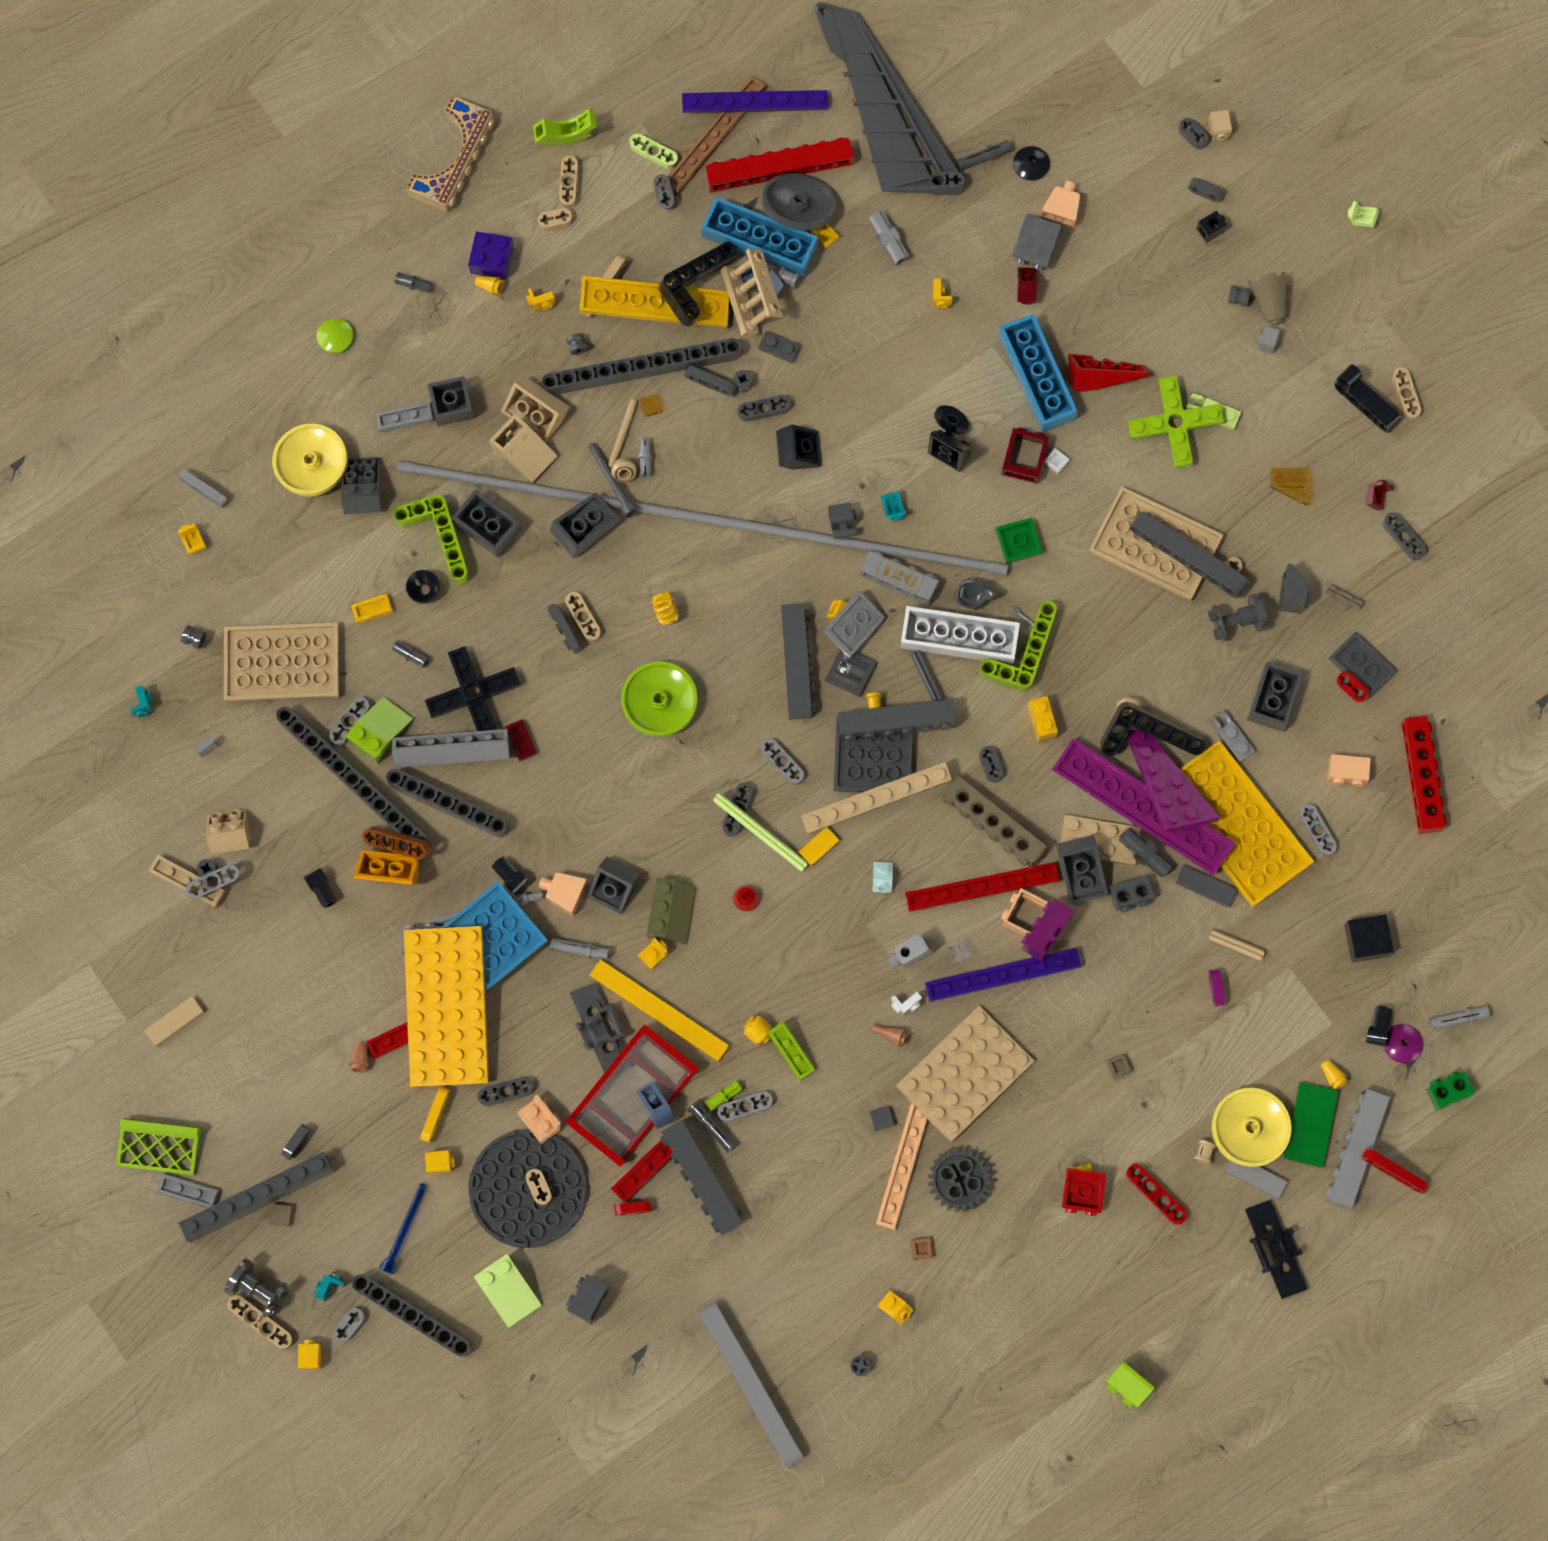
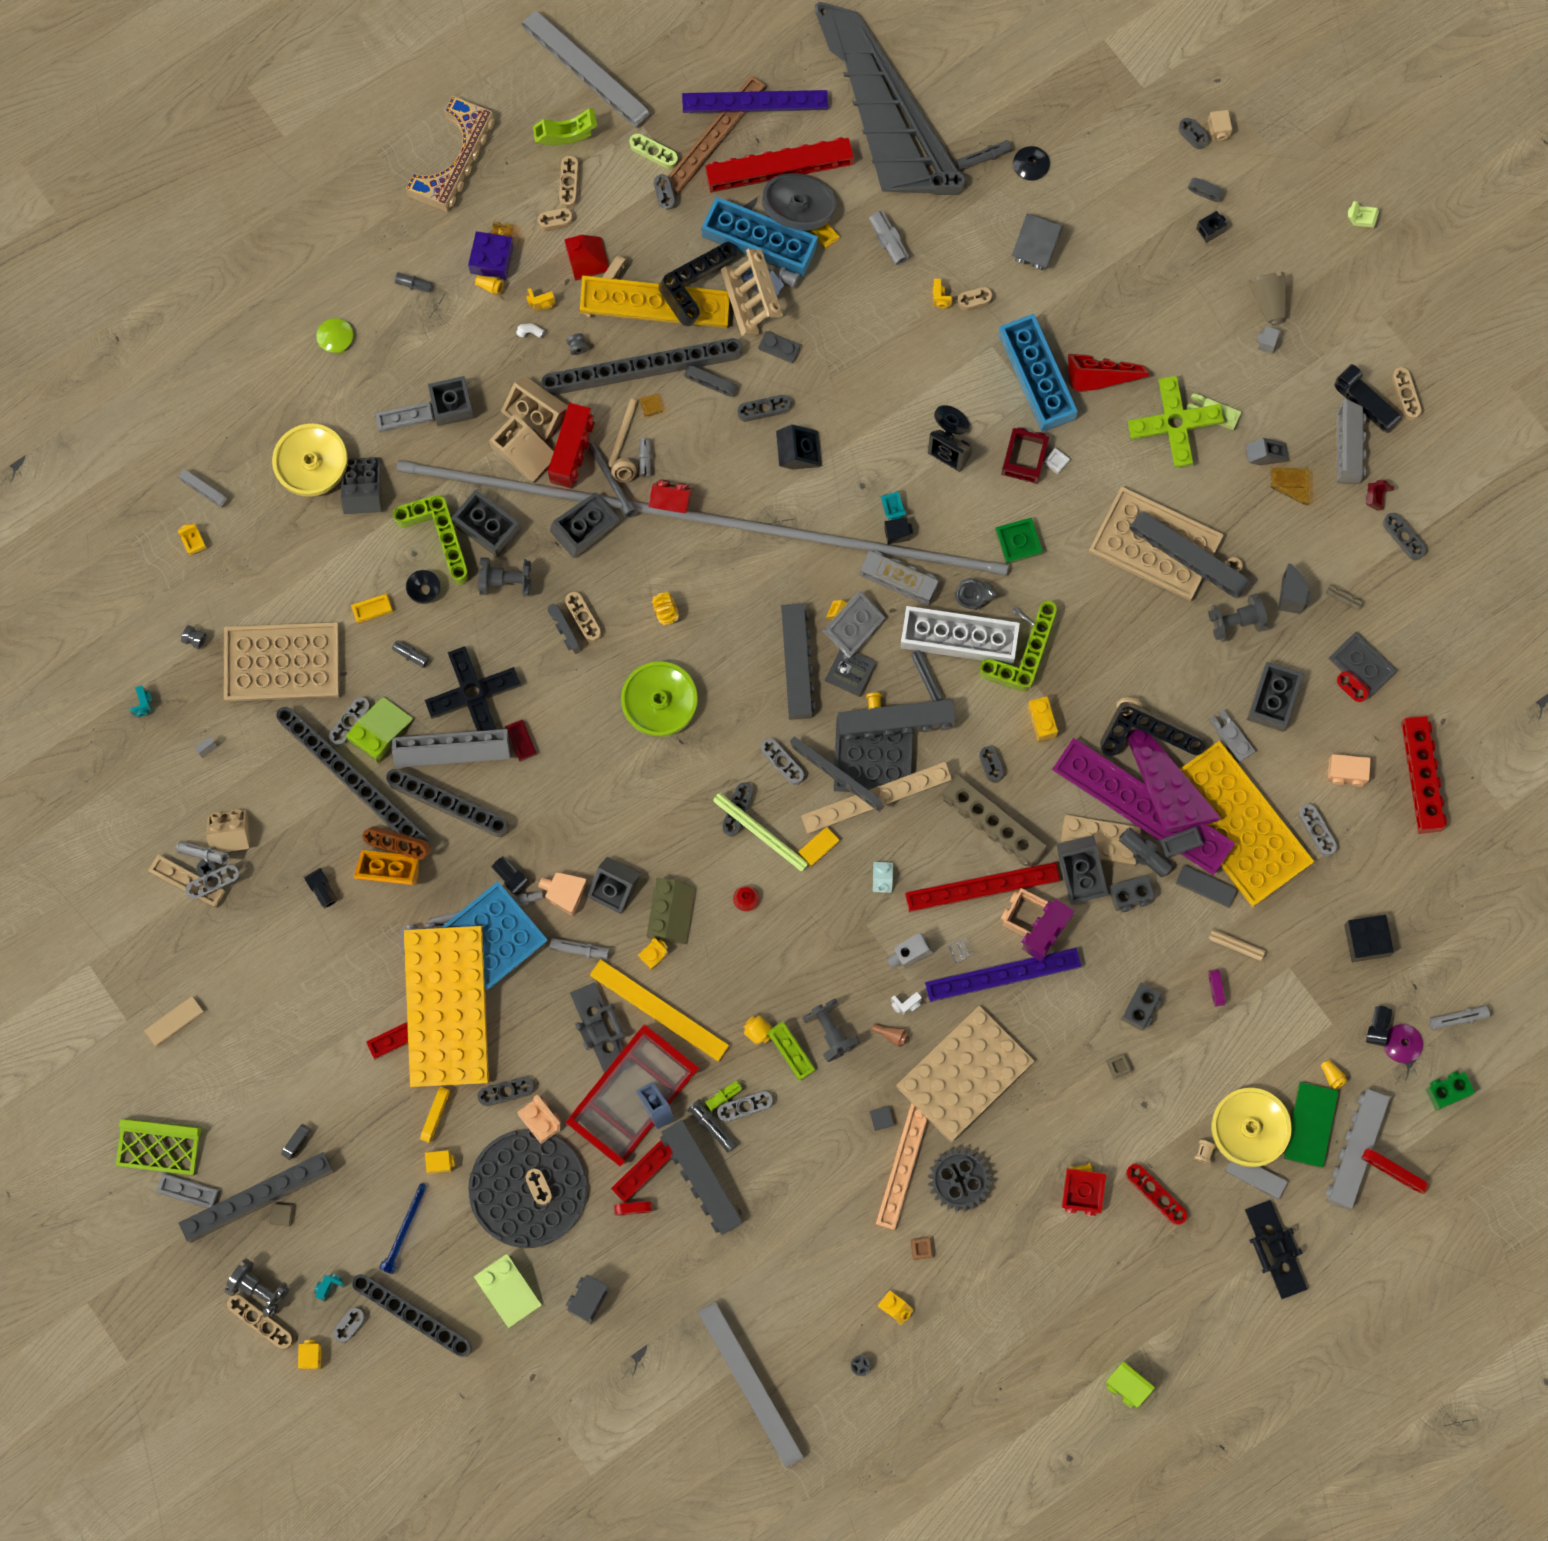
(208, 854): none -> light grey pin
(359, 1058): nougat cone -> none
(497, 576): none -> dark grey piece
(503, 230): none -> clear yellow wheel
(529, 328): none -> white arm
(571, 445): none -> red brick
(585, 68): none -> light grey beam
(586, 256): none -> red slope
(670, 497): none -> red slope
(742, 385): dark grey wheel -> none
(834, 1036): none -> dark grey piece
(837, 774): none -> dark grey tile
(841, 518): dark grey brick -> none
(897, 530): none -> black brick
(972, 295): none -> tan beam
(1026, 285): dark red slope -> none
(1062, 205): light nougat torso -> none
(1138, 1005): none -> dark grey brick
(1181, 842): none -> dark grey tile
(1237, 295): dark grey wheel -> none
(1266, 452): none -> dark grey slope
(1350, 443): none -> light grey slope

